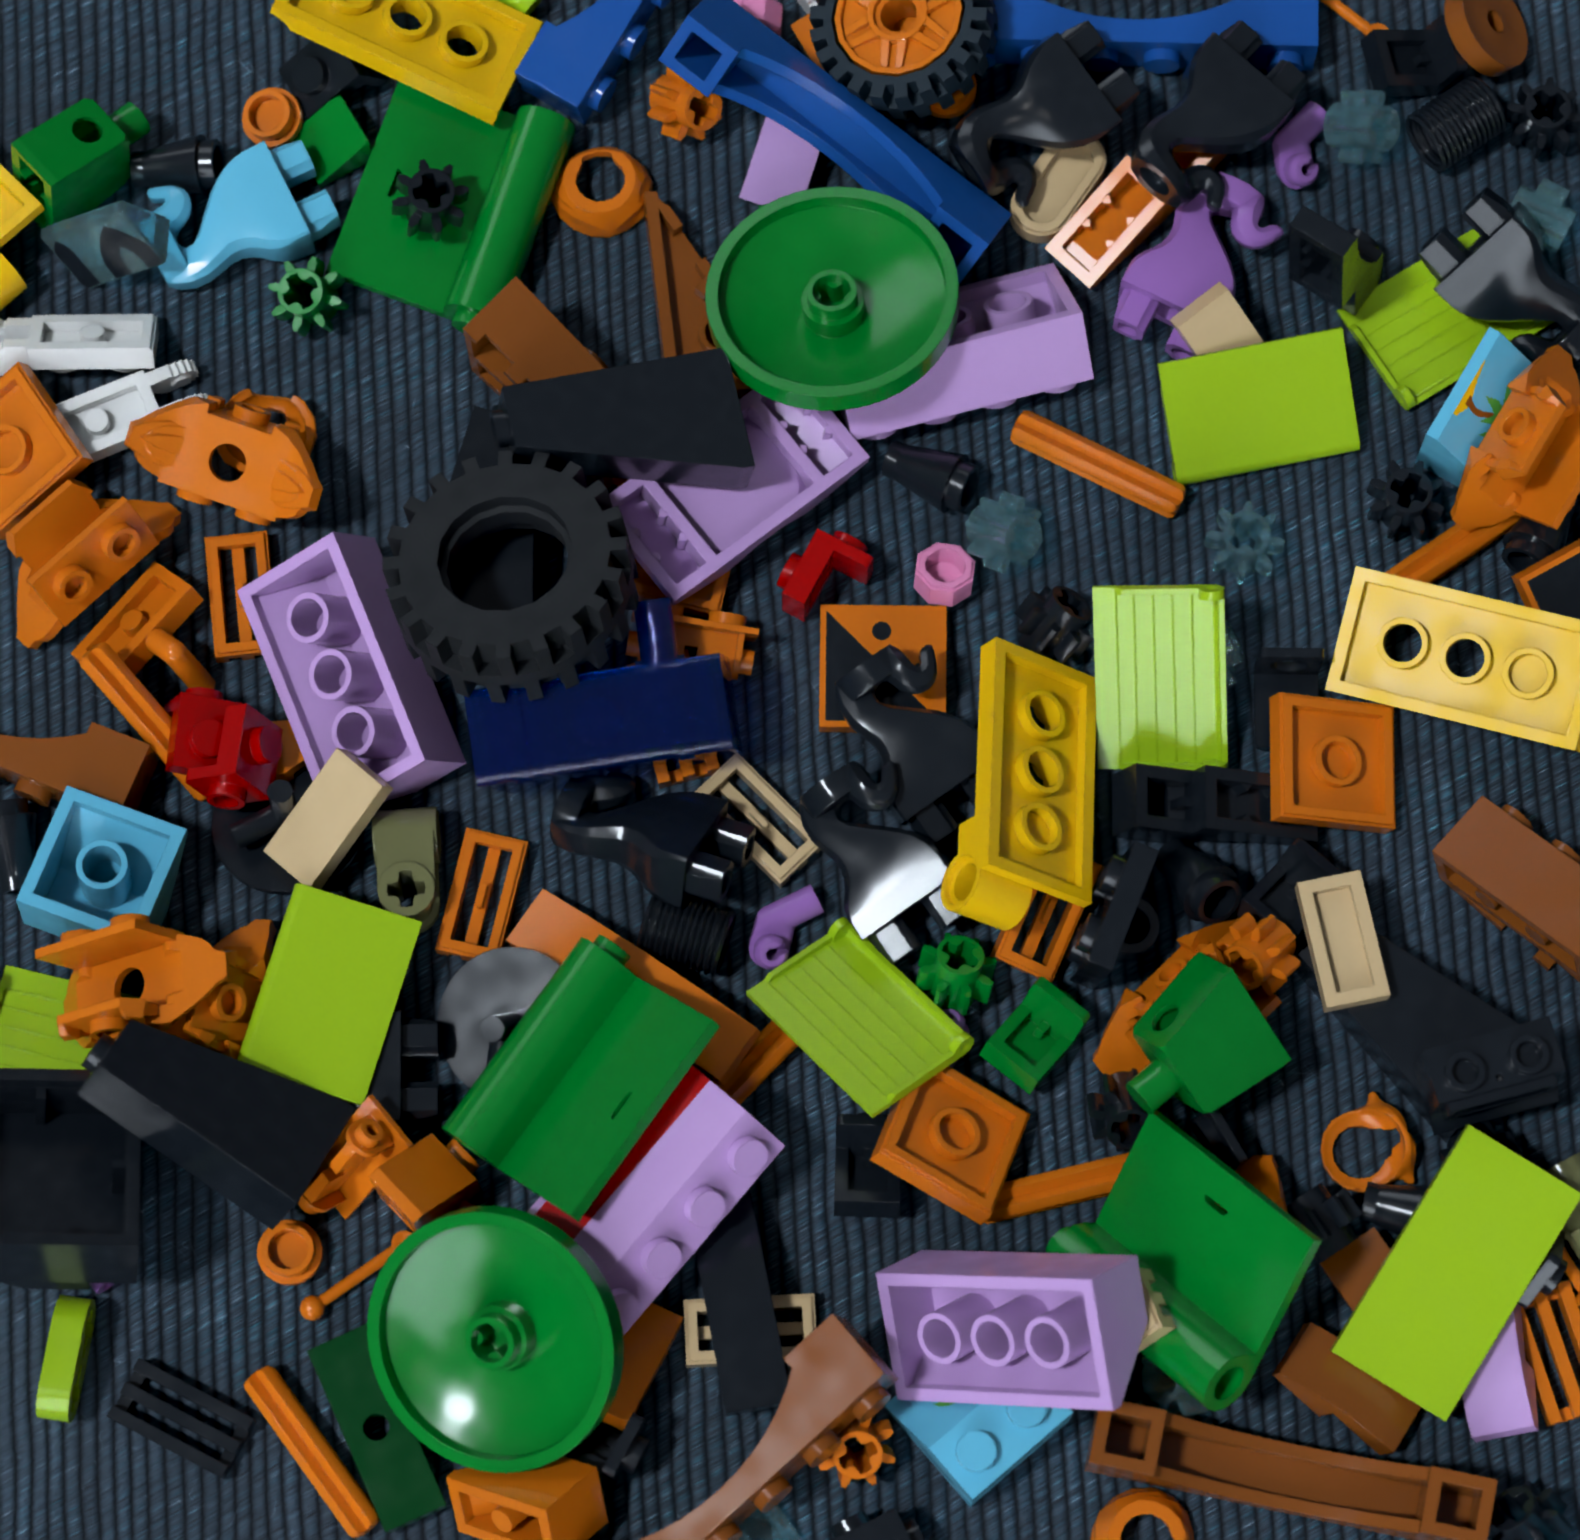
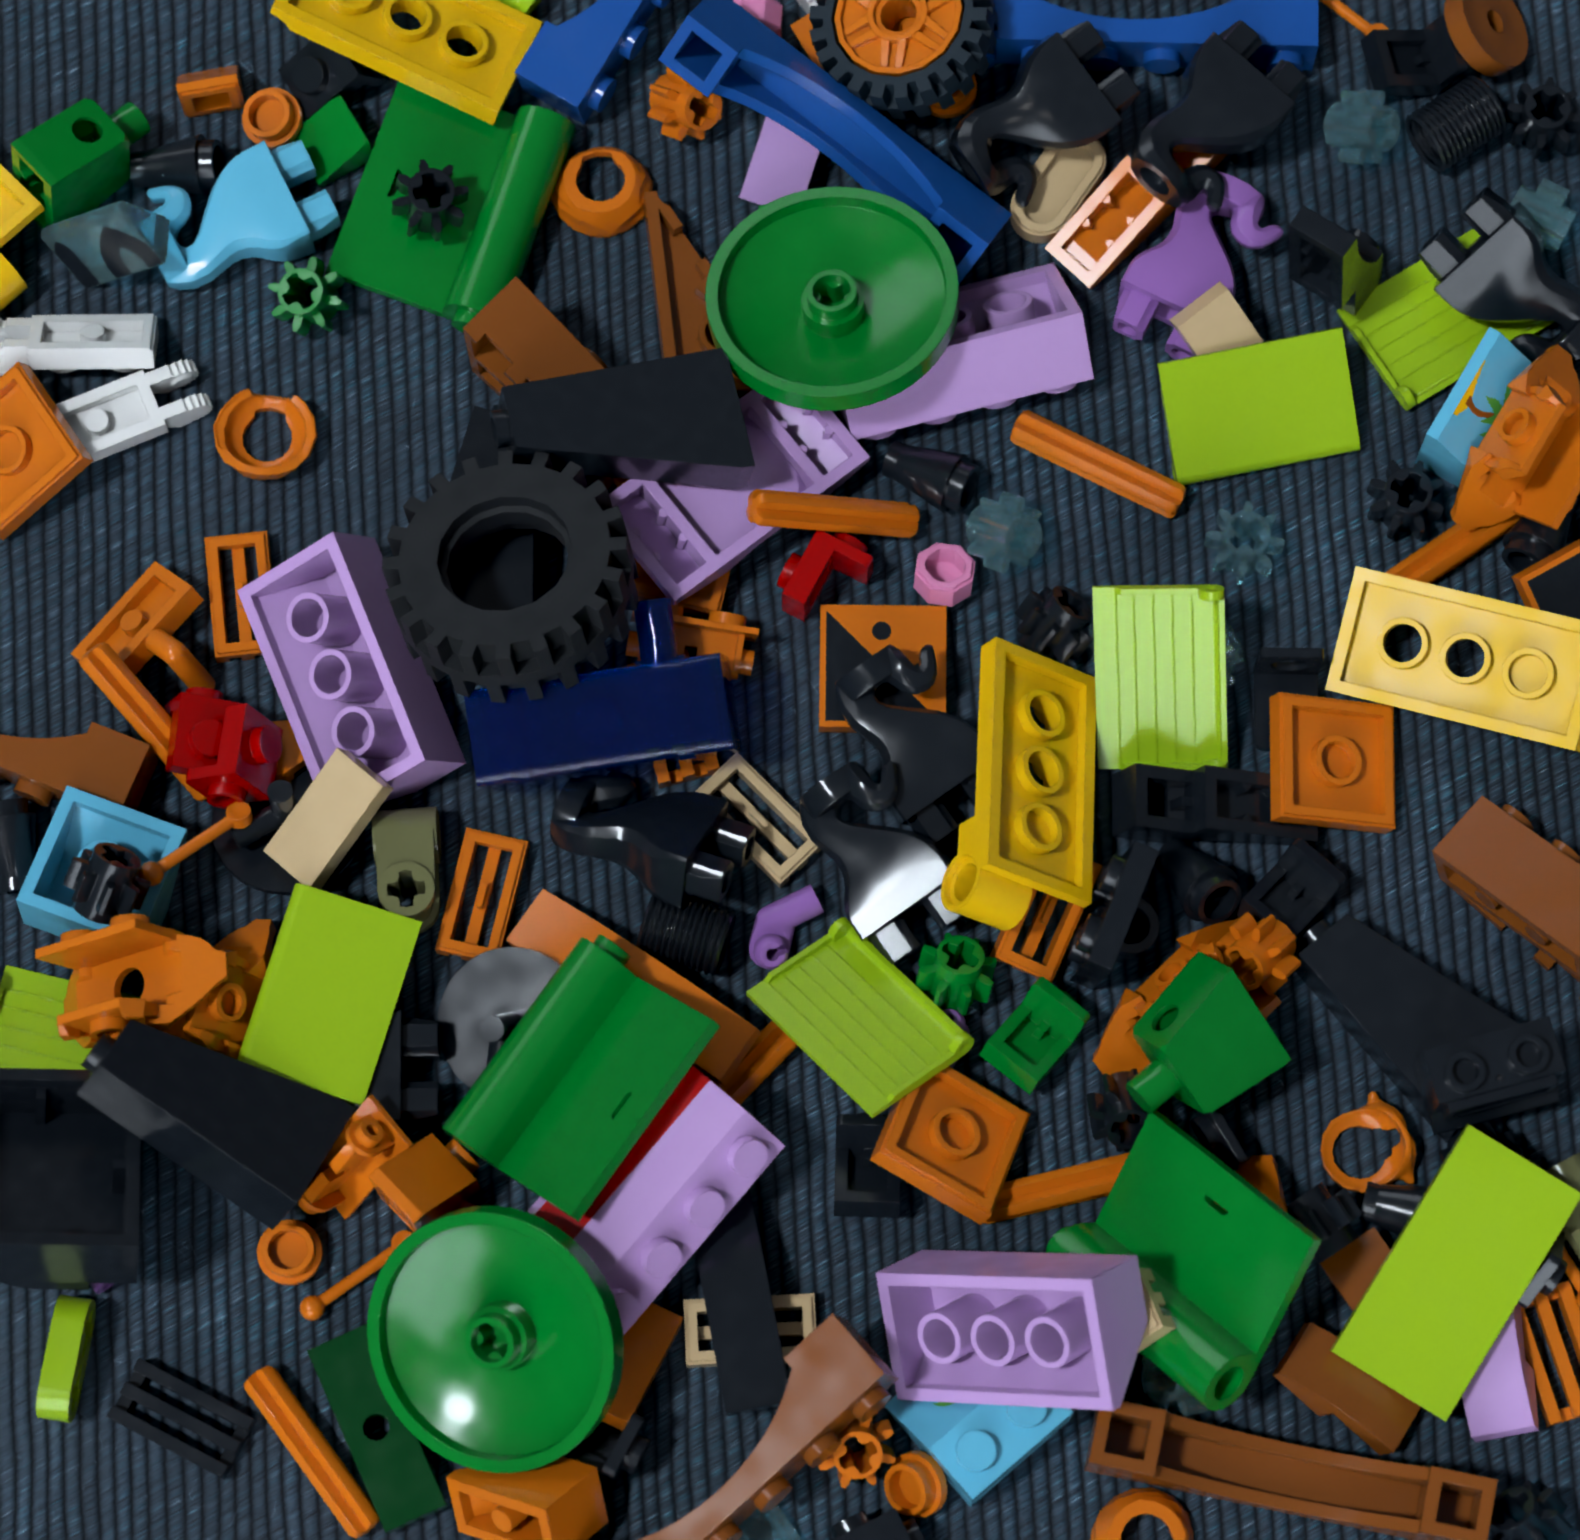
(77, 551): orange piece -> none
(106, 882): none -> black gear
(179, 447): orange piece -> none
(210, 91): none -> orange slope
(237, 817): none -> orange hinge
(832, 513): none -> orange axle
(915, 1485): none -> orange plate
(1292, 147): medium lavender arm -> none
(1342, 941): tan tile -> none

